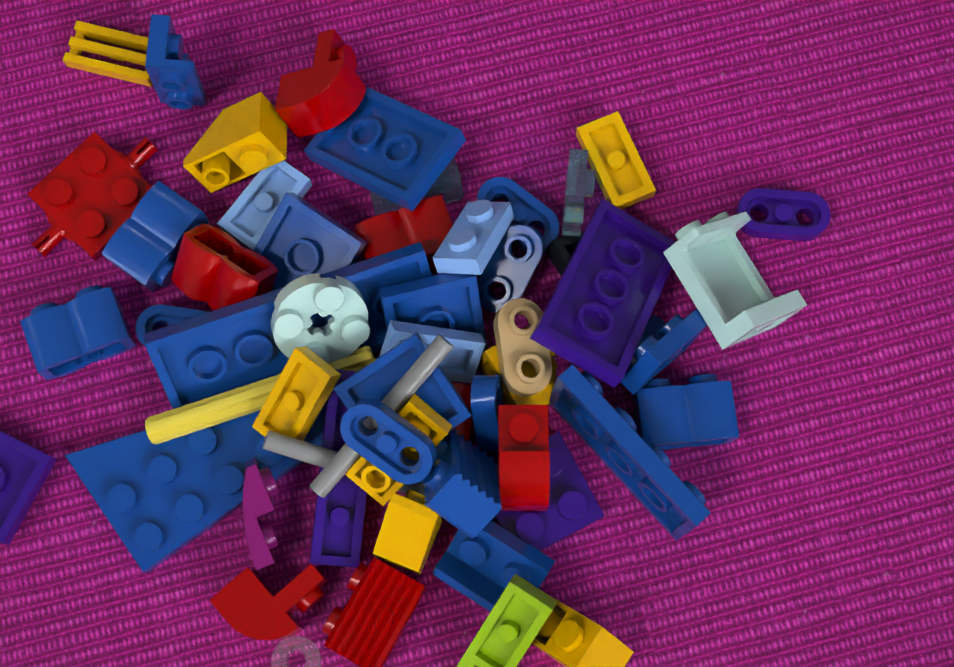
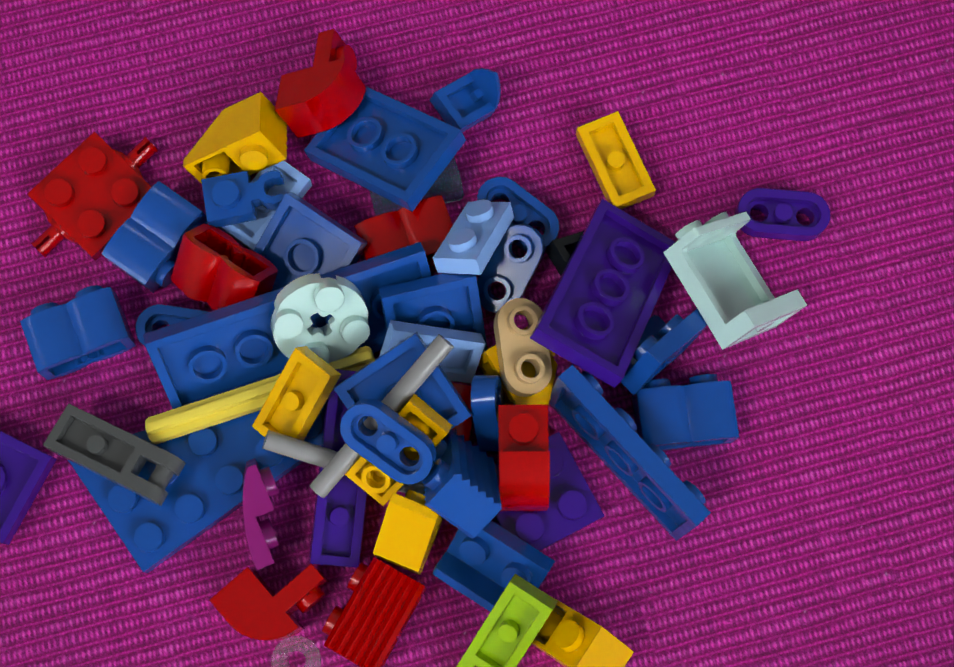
(79, 43): yellow tile -> none
(113, 453): none -> dark grey plate
(171, 69): blue bracket -> none
(233, 197): none -> blue plate
(468, 98): none -> blue plate
(578, 184): clear light blue plate -> none

